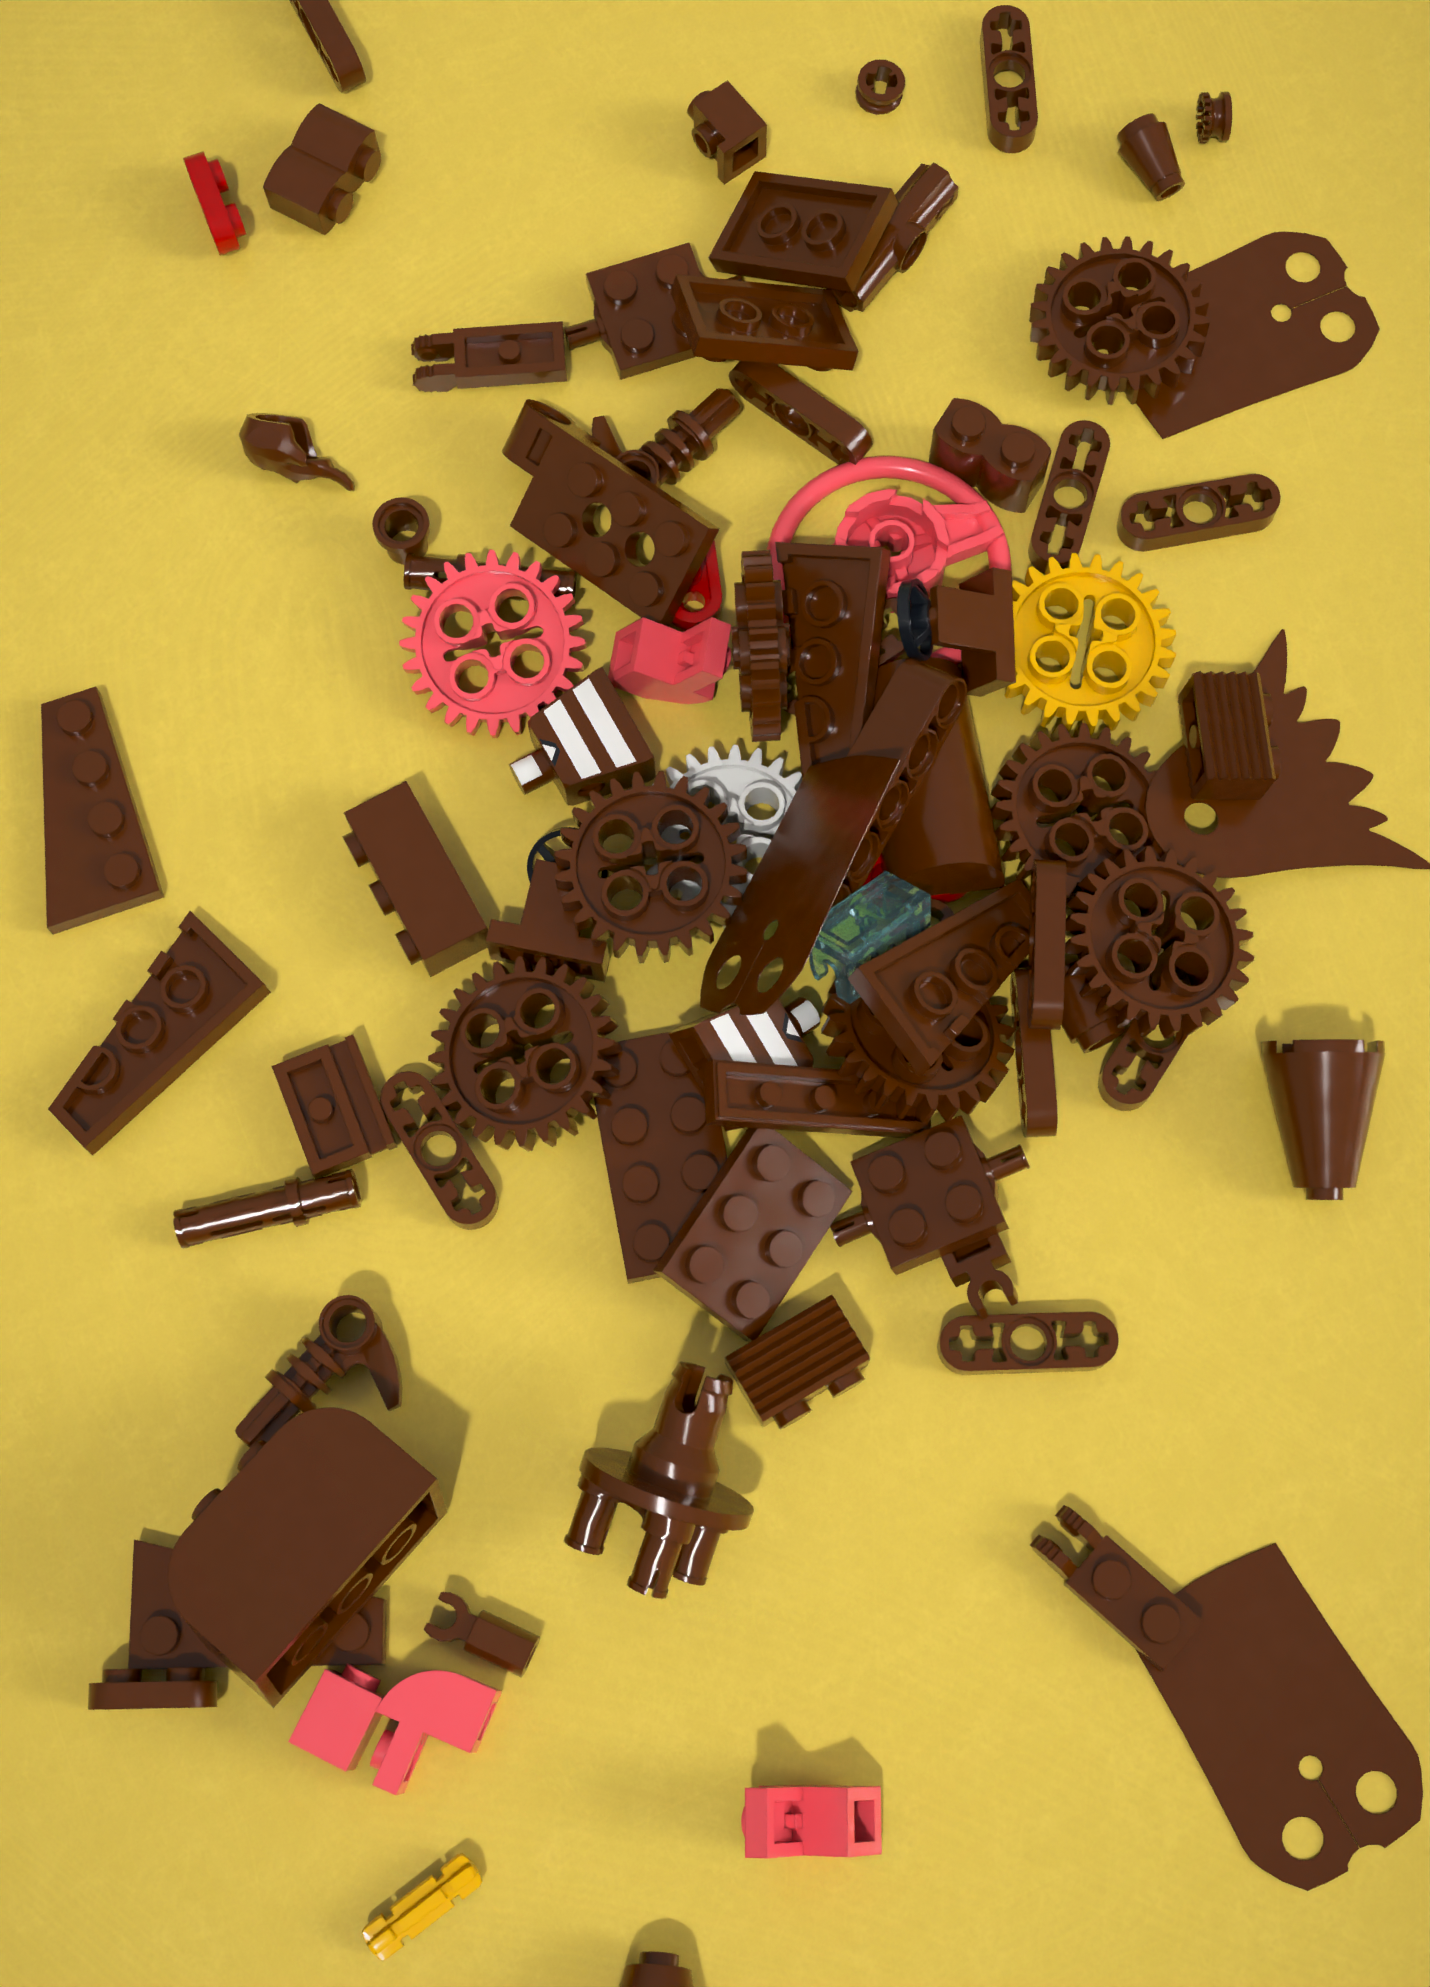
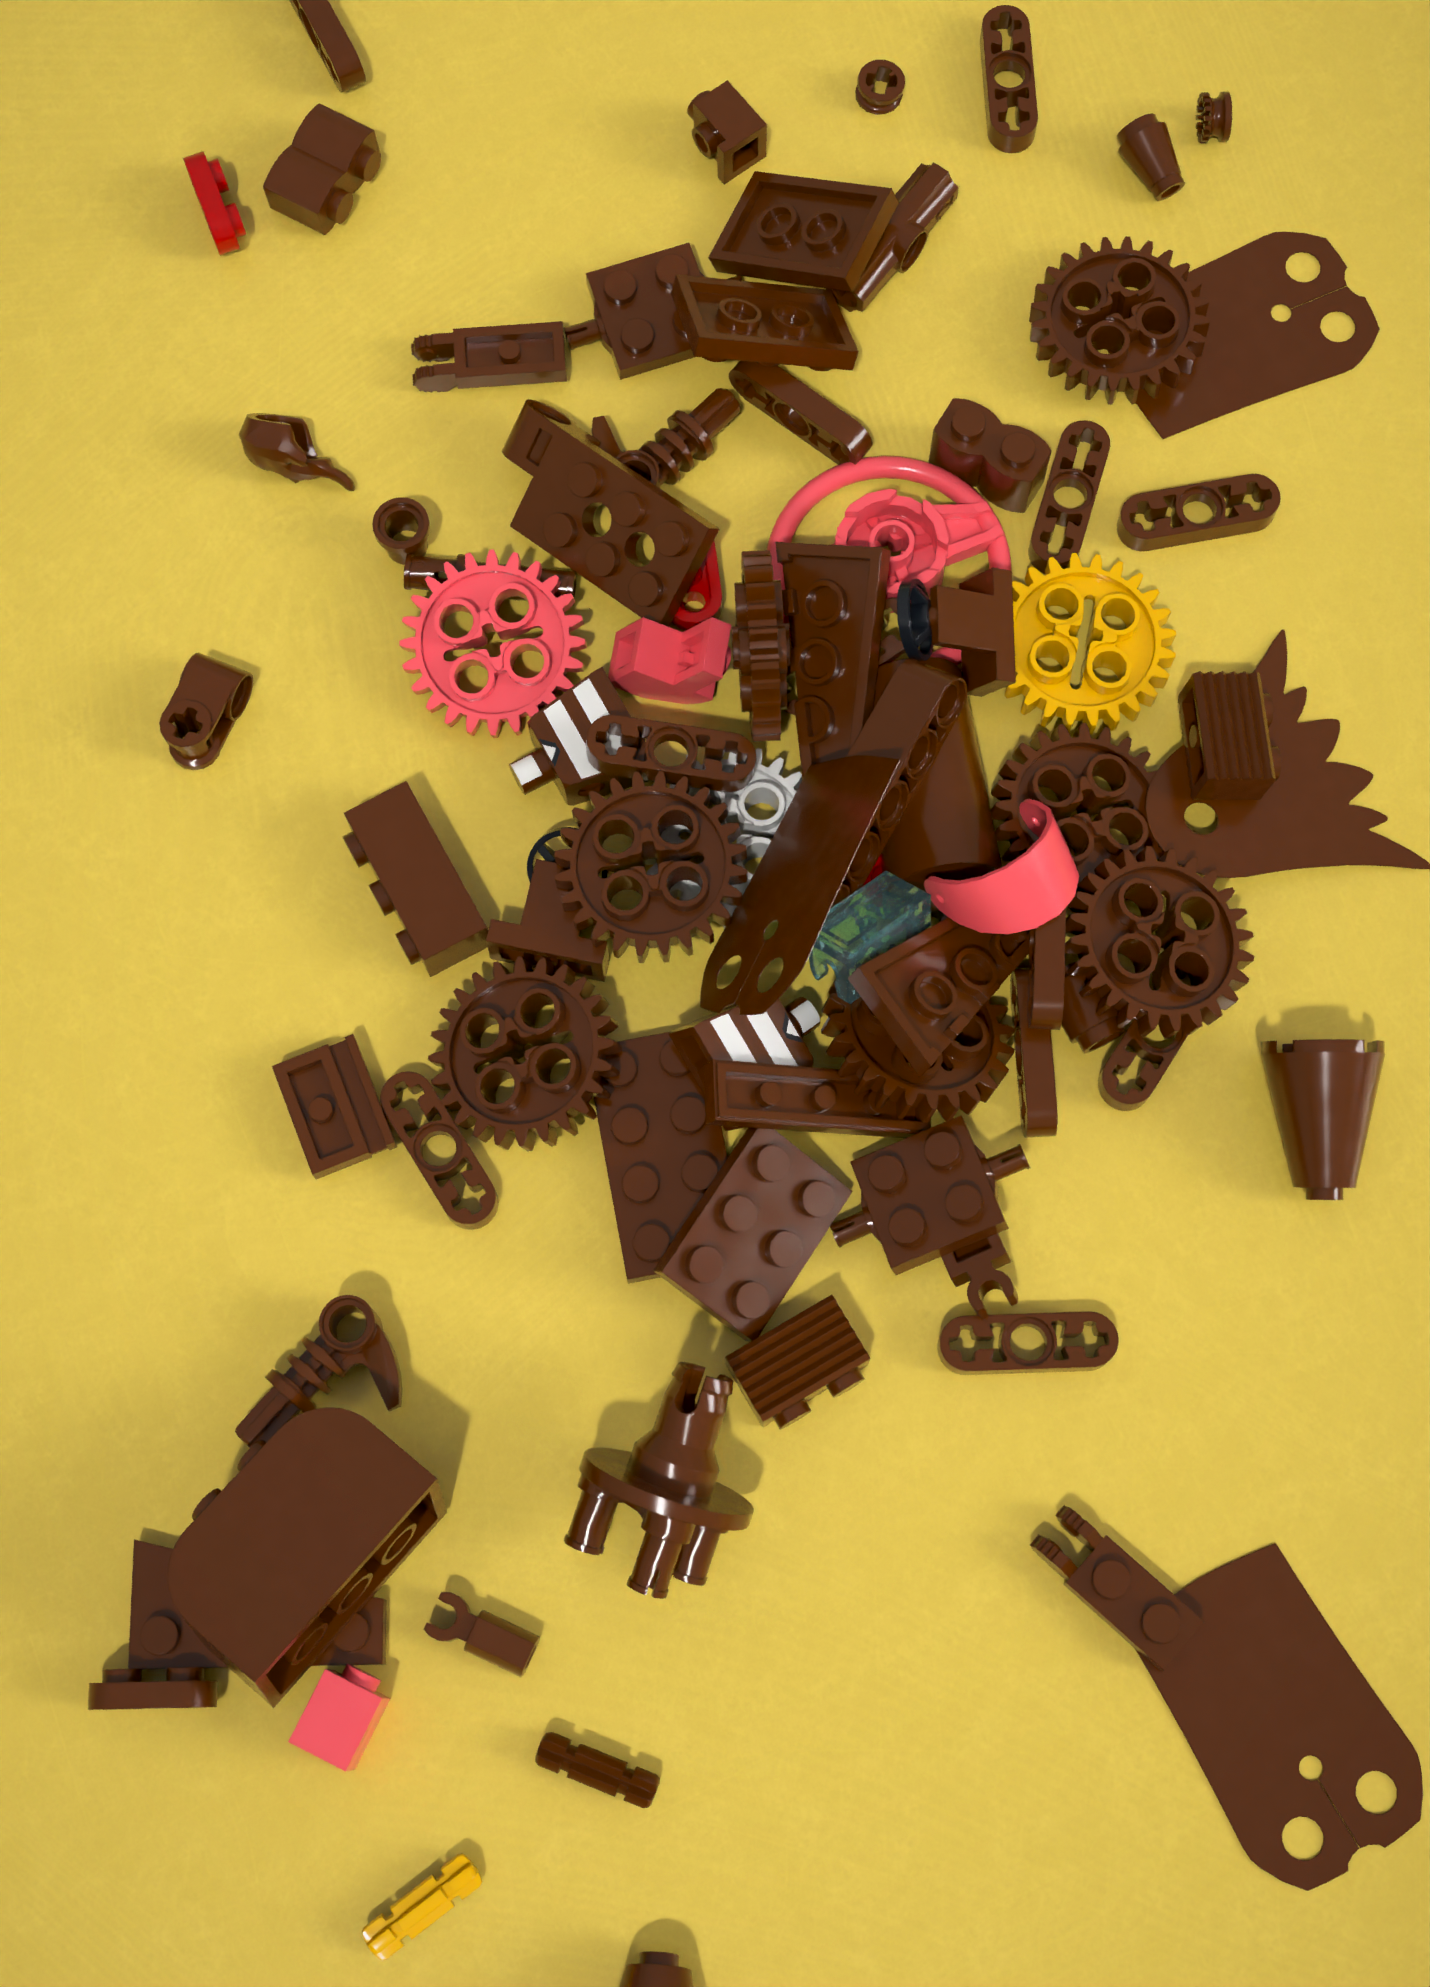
(91, 823): reddish brown wing -> none
(174, 1019): reddish brown wing -> none
(206, 701): none -> reddish brown piece
(252, 1212): reddish brown pin -> none
(434, 1705): coral brick -> none
(597, 1769): none -> reddish brown axle
(657, 732): none -> reddish brown beam
(812, 1821): coral brick -> none
(1020, 893): none -> coral piece

